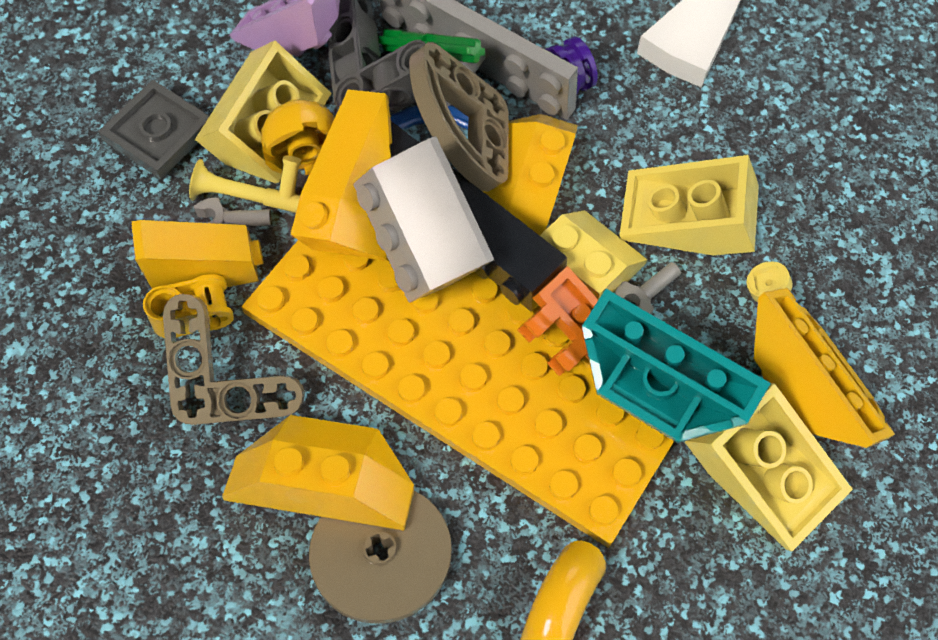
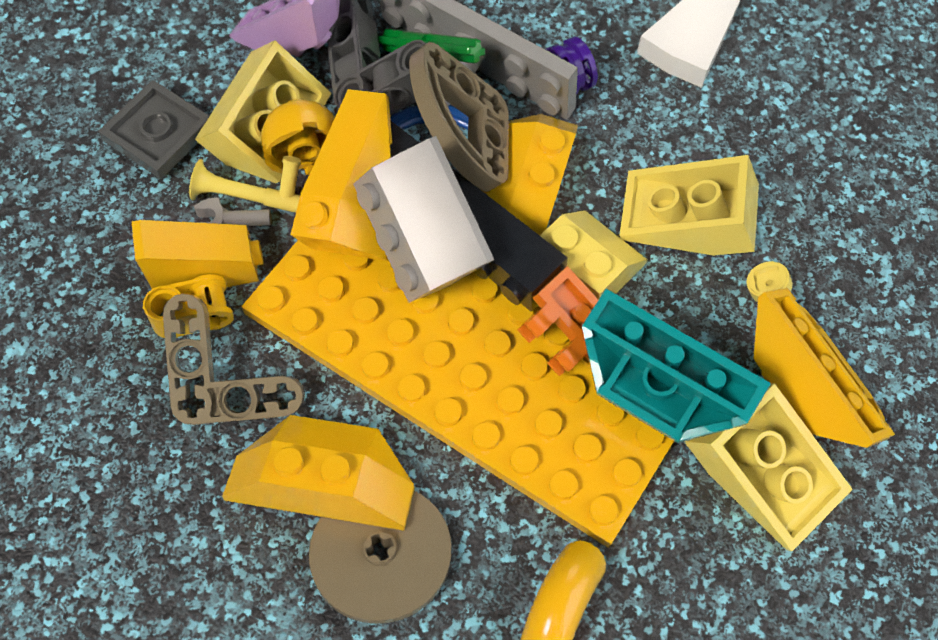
(643, 294): light grey bar -> none

